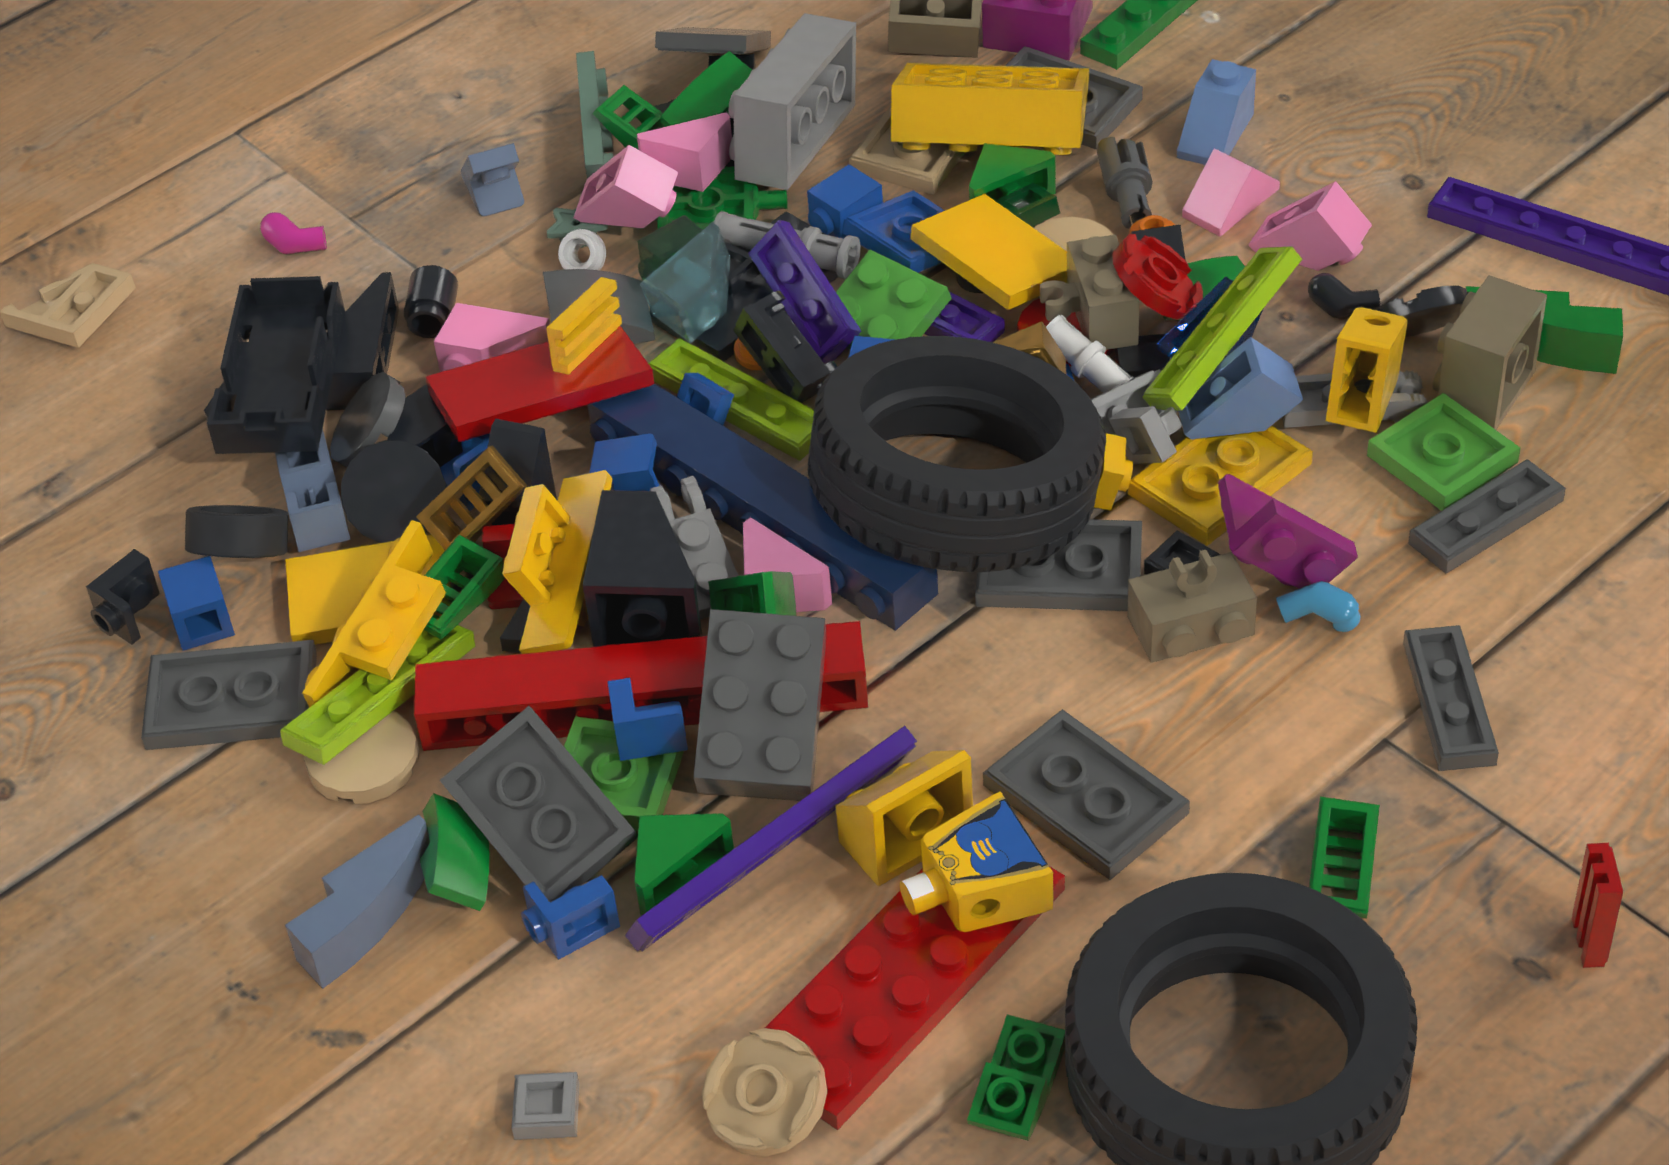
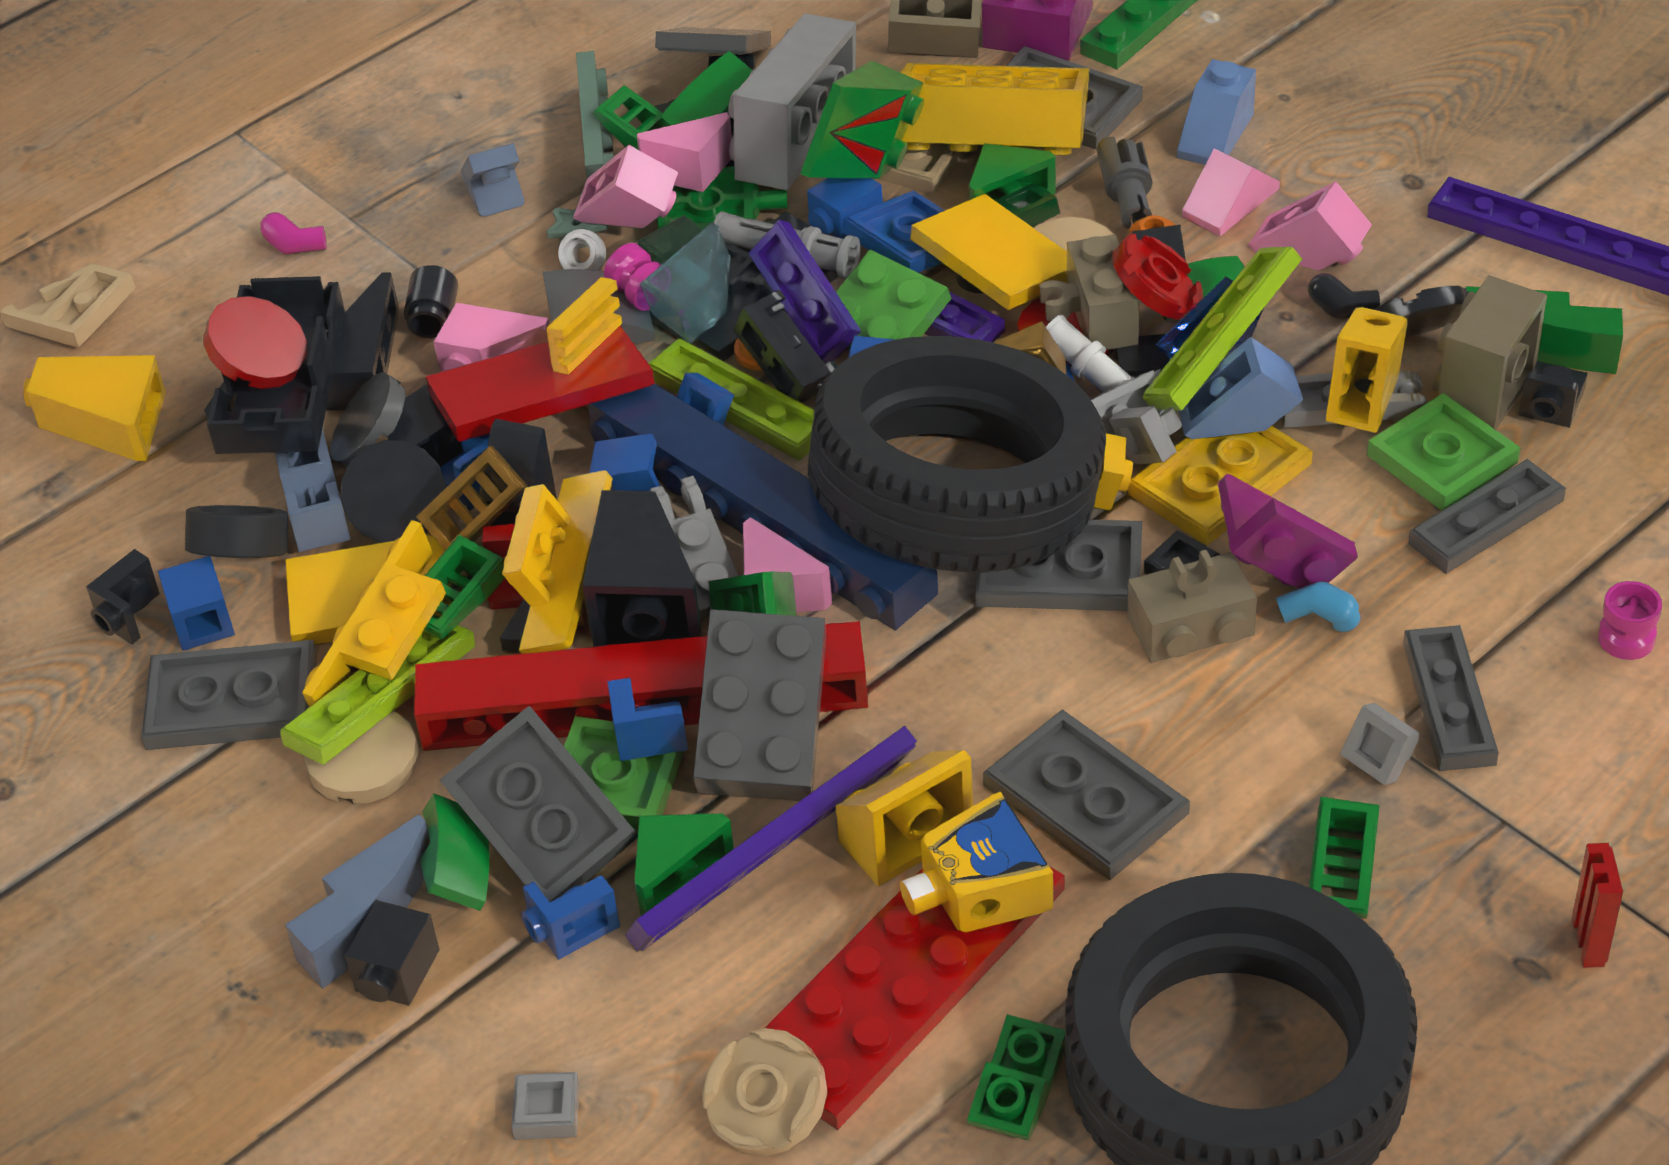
(99, 400): none -> yellow slope
(255, 342): none -> tile
(392, 953): none -> black brick
(630, 267): none -> dark pink wheel
(864, 124): none -> green slope
(1380, 743): none -> light grey tile
(1552, 393): none -> black bracket
(1630, 620): none -> dark pink wheel

